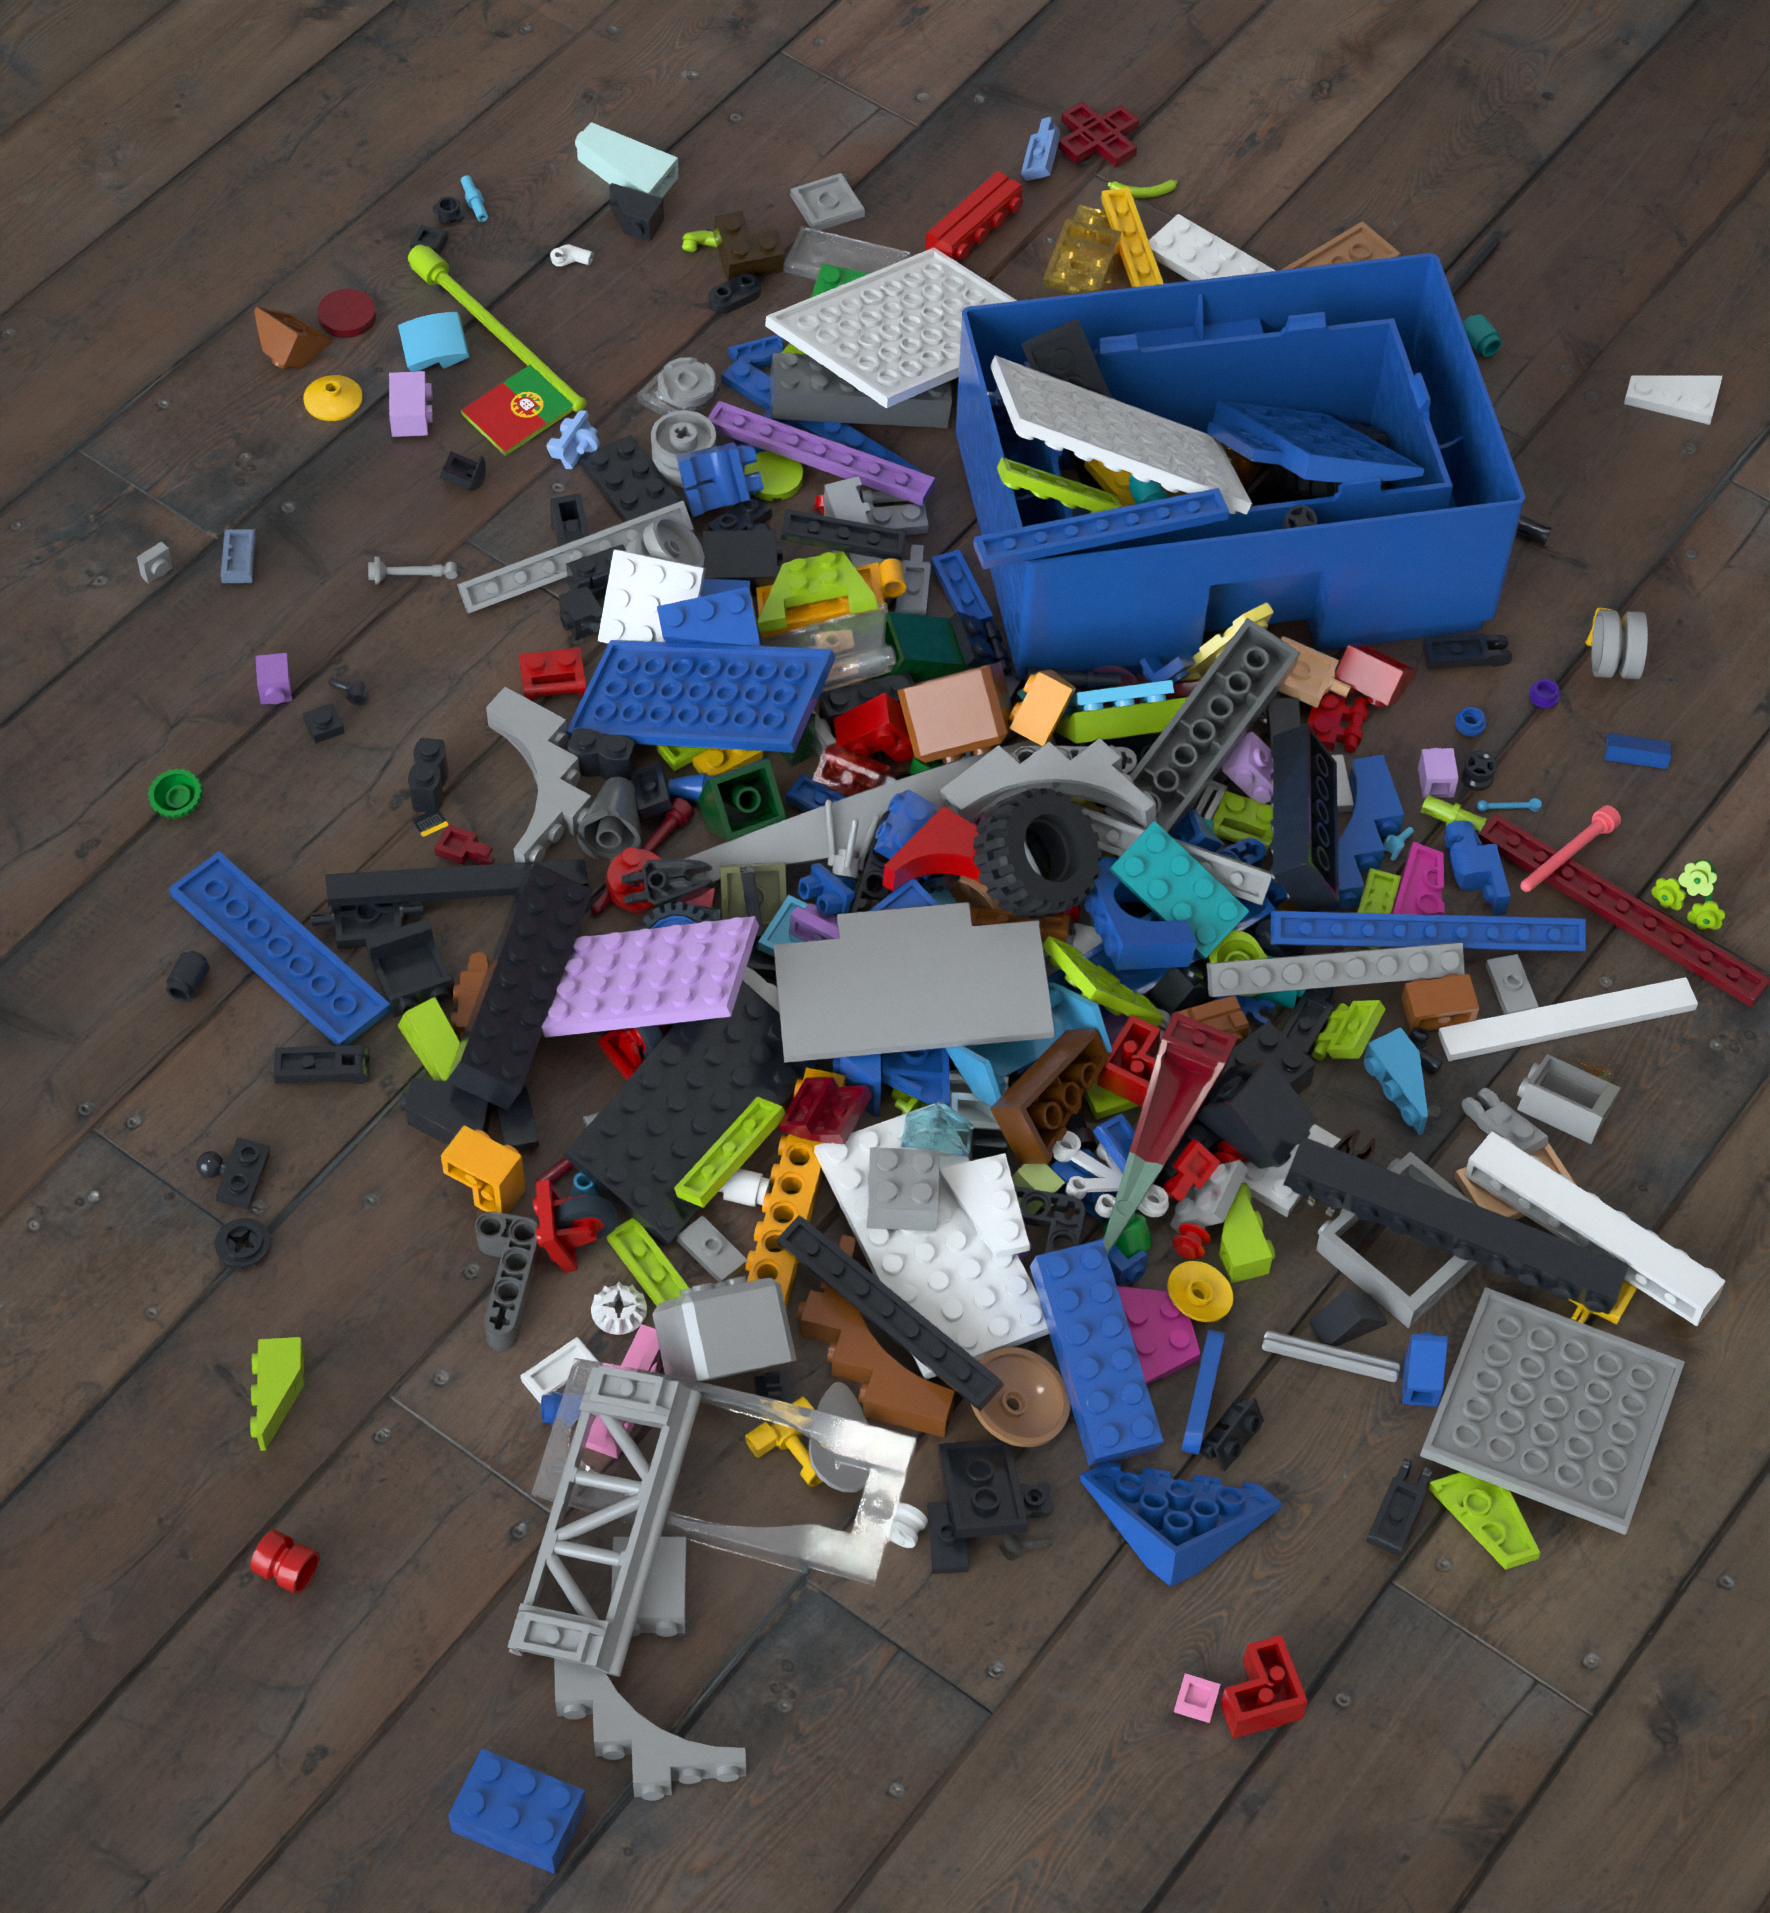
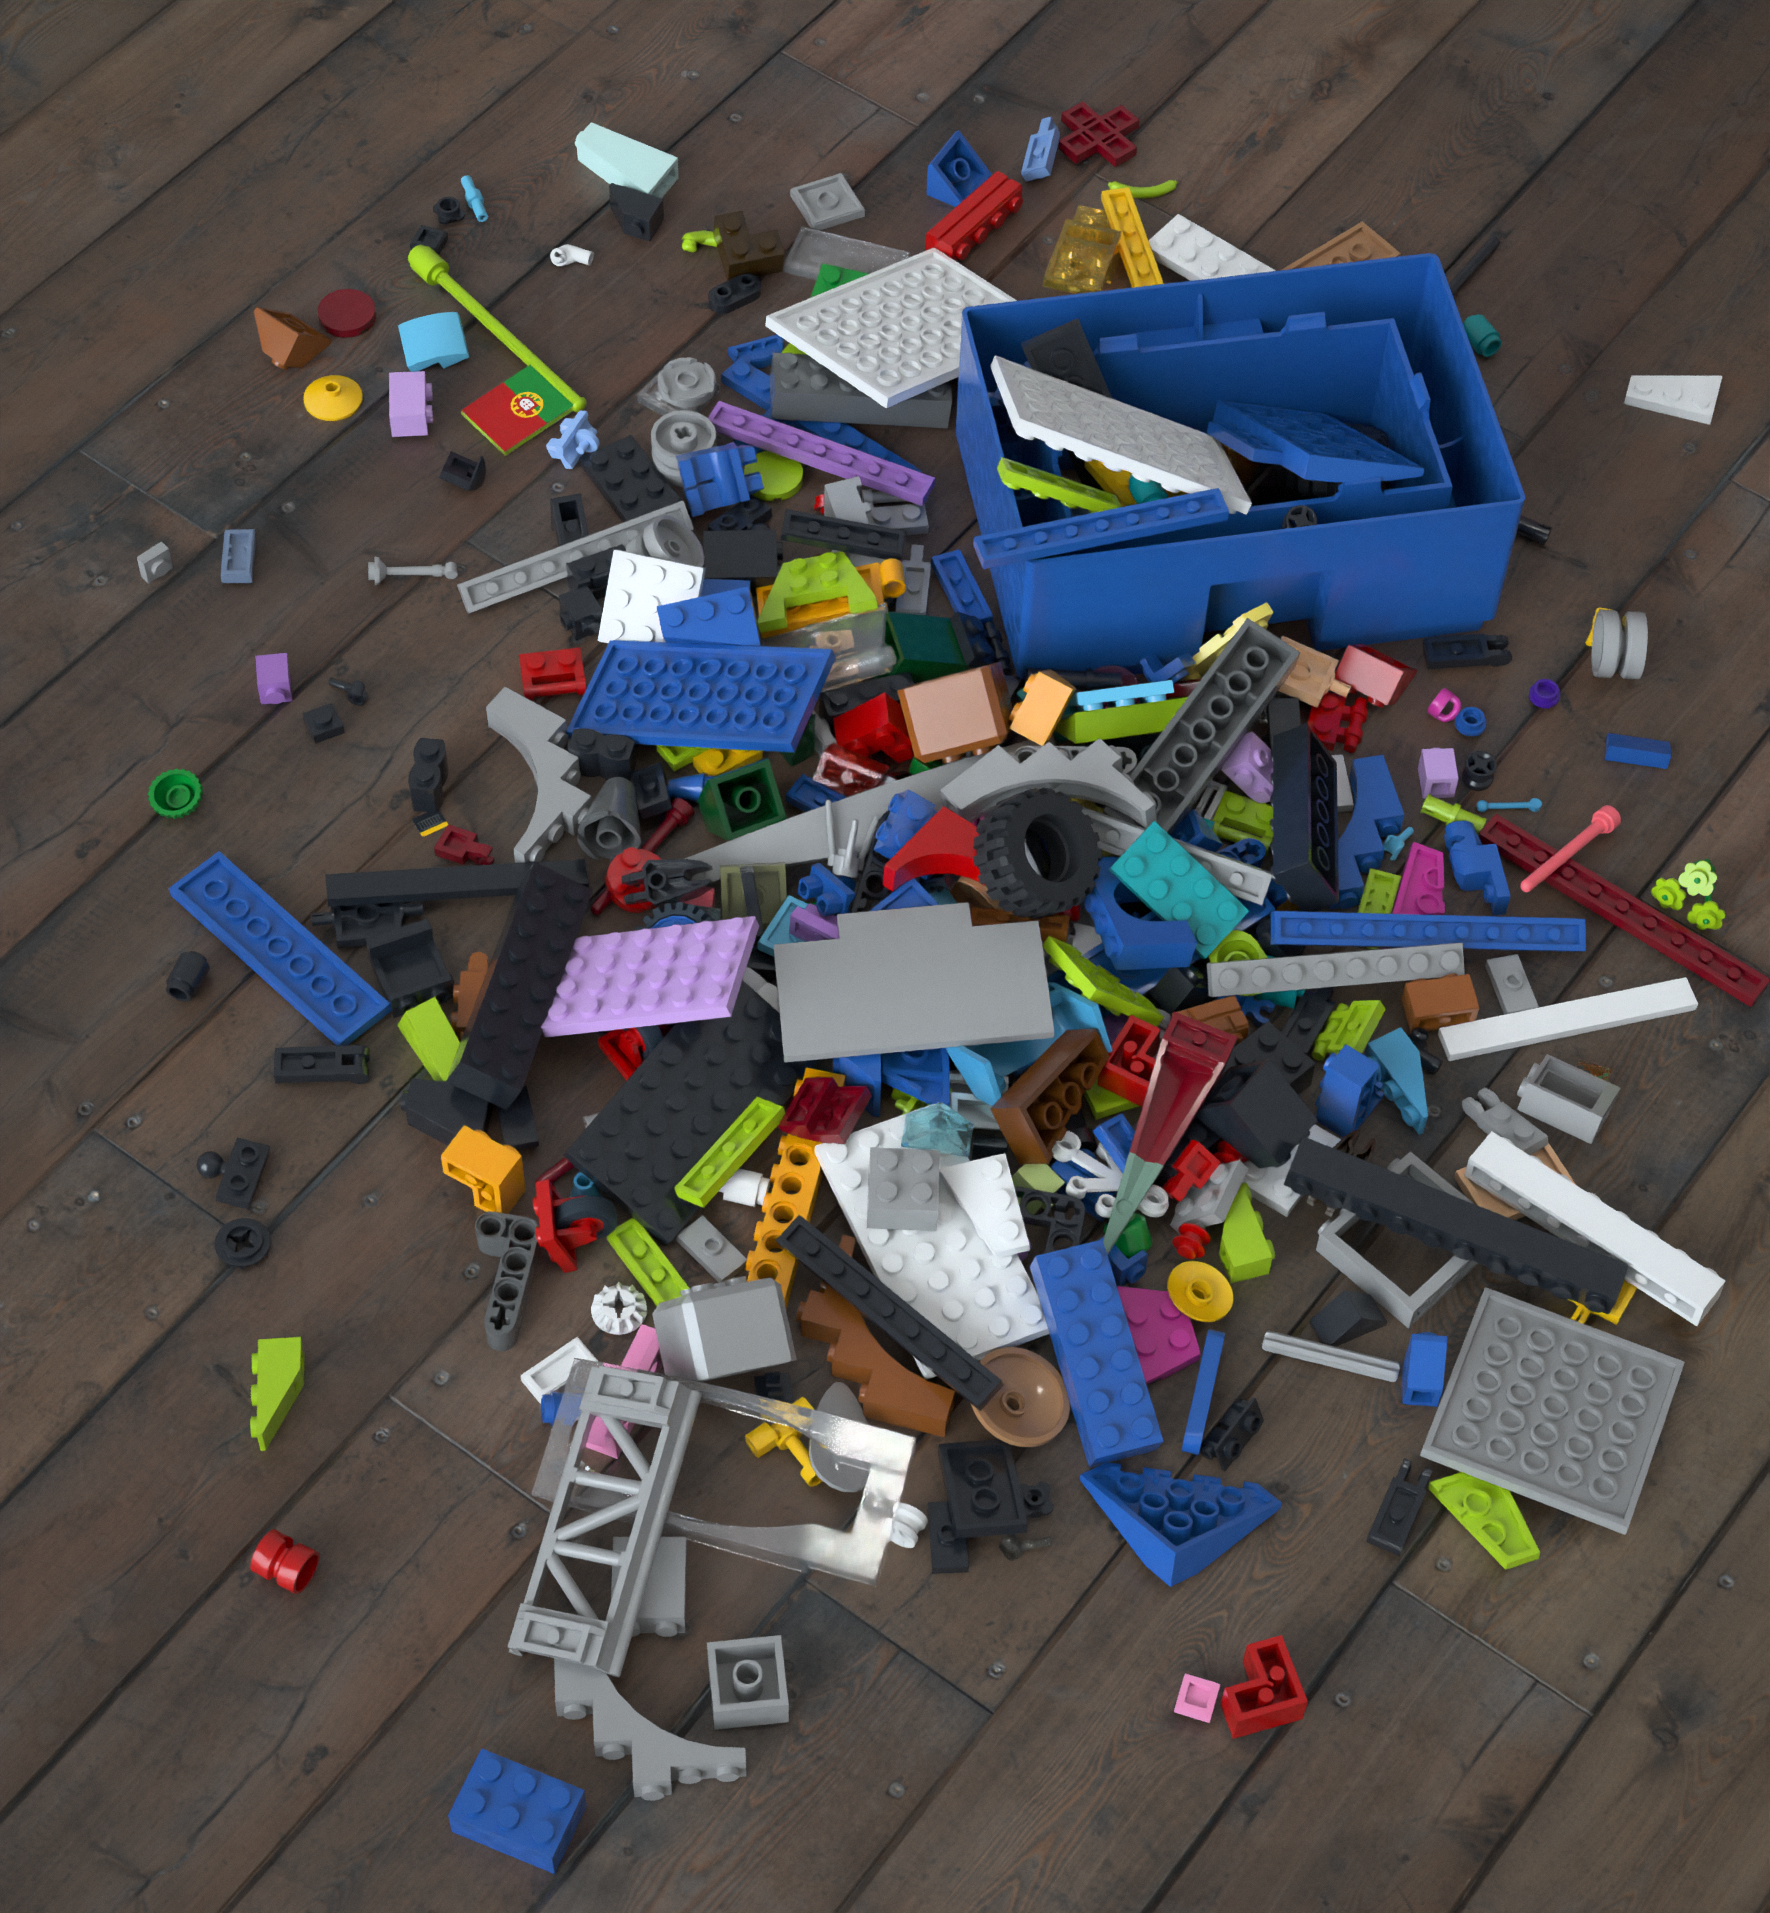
(747, 1682): none -> light grey brick
(955, 171): none -> blue slope
(1348, 1091): none -> blue wedge
(1440, 702): none -> dark pink tile

